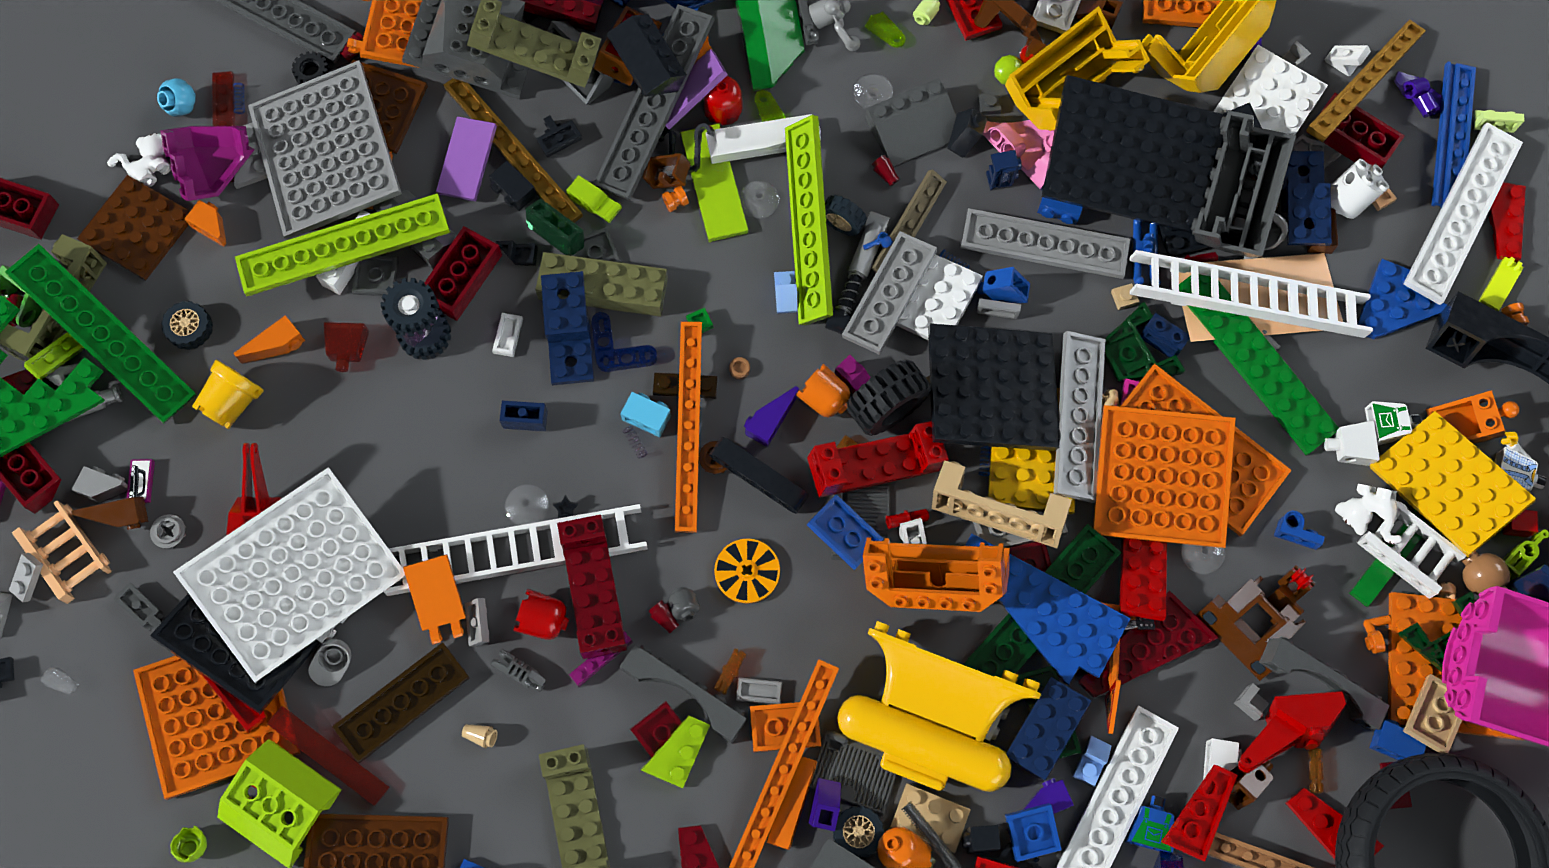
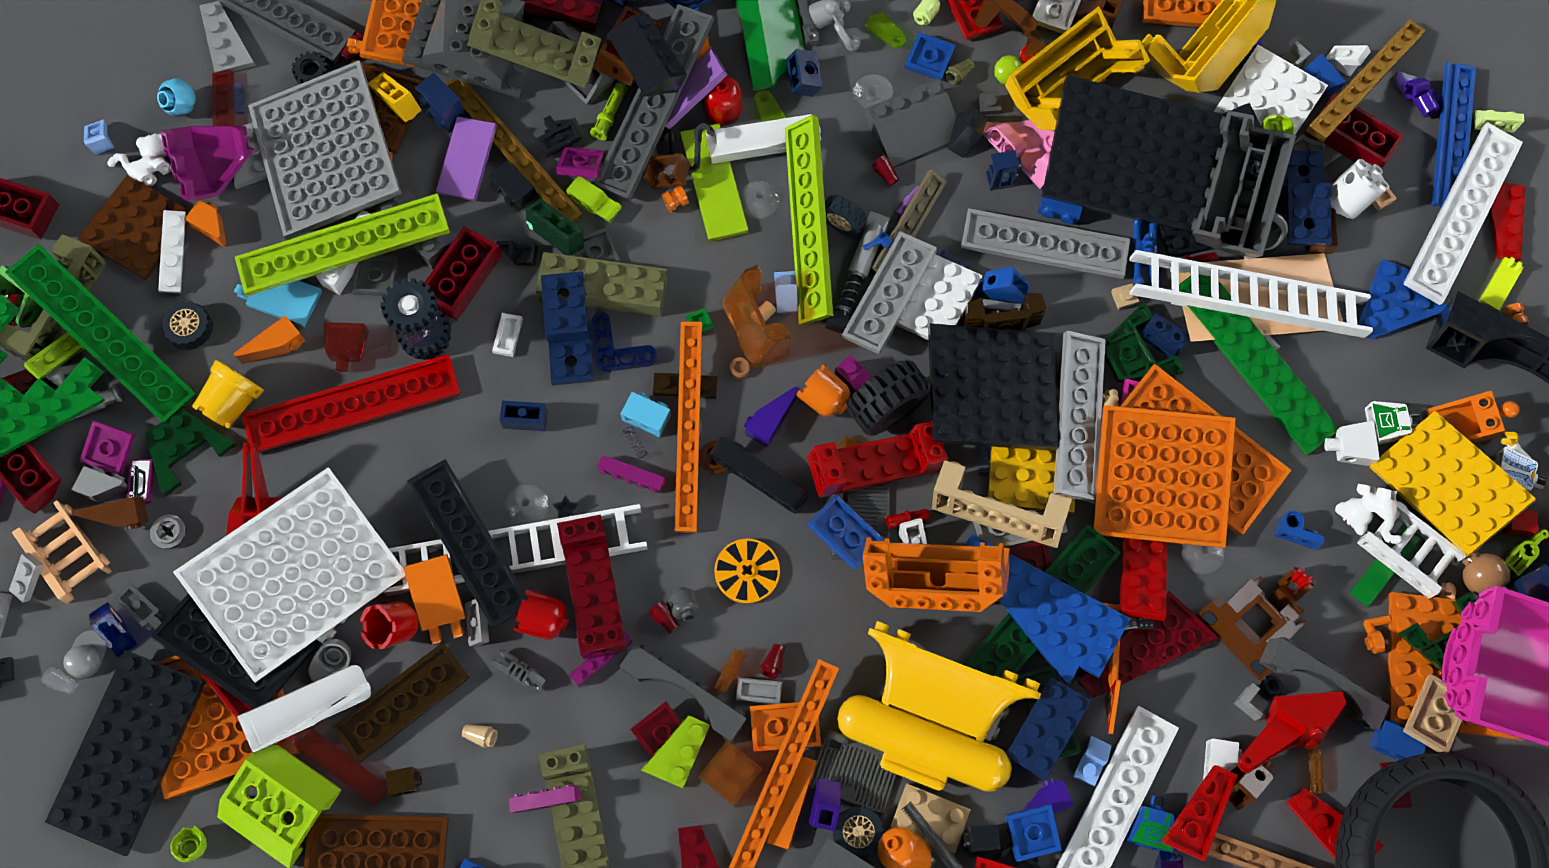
(85, 655): none -> light grey cap
(97, 138): none -> light blue slope
(107, 447): none -> magenta hinge
(111, 629): none -> clear blue slope
(125, 753): none -> black plate
(172, 252): none -> white plate
(177, 439): none -> dark green wing
(223, 41): none -> light grey wing
(293, 300): none -> medium azure tile
(304, 707): none -> white piece
(351, 404): none -> red plate
(388, 624): none -> red cylinder
(395, 96): none -> yellow slope
(403, 781): none -> dark brown brick
(439, 102): none -> dark blue brick
(468, 543): none -> black plate
(545, 798): none -> magenta piece
(580, 162): none -> magenta hinge
(606, 118): none -> lime pin
(631, 474): none -> magenta piece
(730, 774): none -> clear orange brick
(758, 342): none -> clear orange windscreen
(767, 310): none -> tan hinge
(773, 662): none -> dark red cone
(804, 72): none -> dark blue brick
(901, 209): none -> medium lavender piece
(930, 56): none -> blue plate
(958, 72): none -> olive cone
(1027, 316): none -> dark brown plate
(1277, 686): none -> black plate
(1278, 123): none -> lime hair
(1325, 72): none -> blue torso

